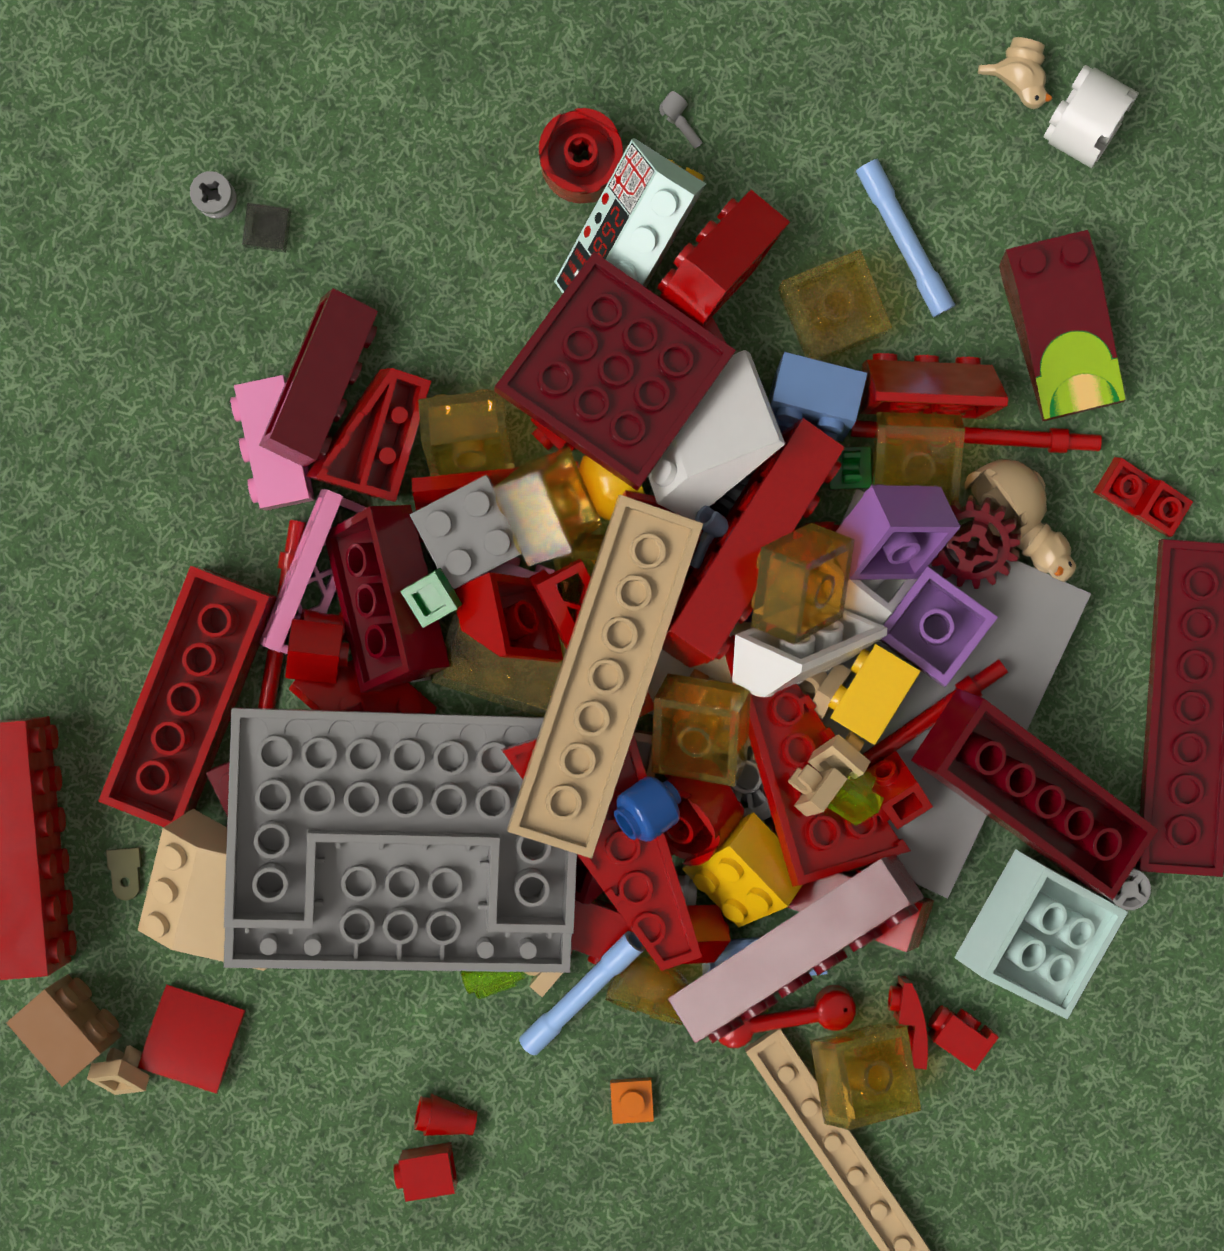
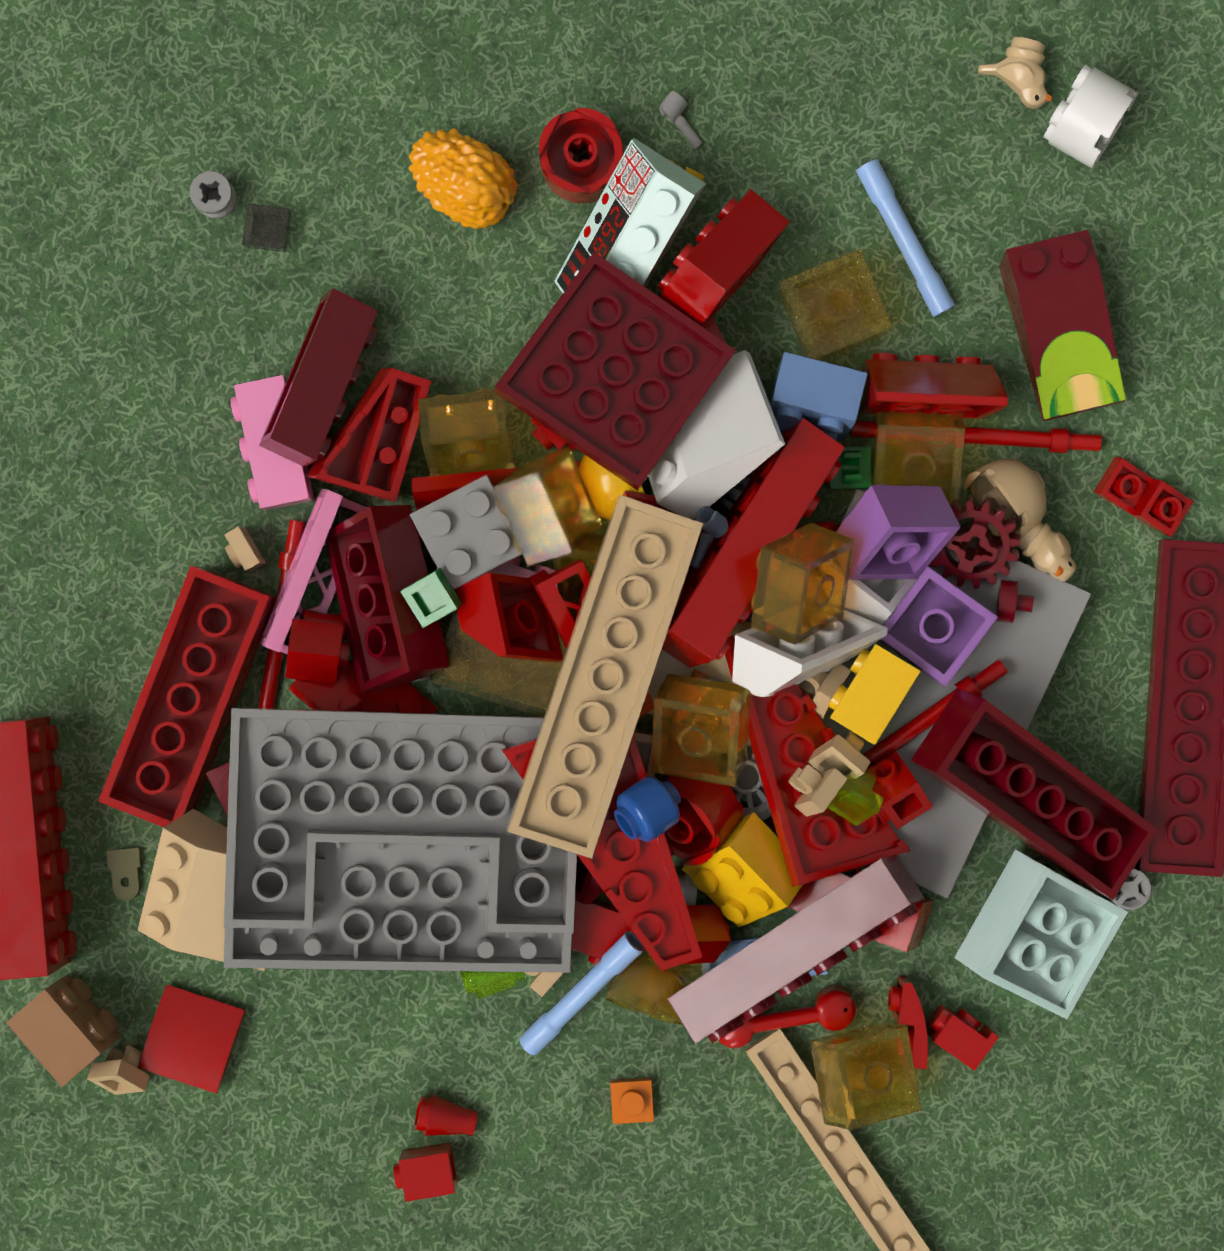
(243, 550): none -> tan plate
(463, 178): none -> light orange piece
(1010, 601): none -> dark red tile

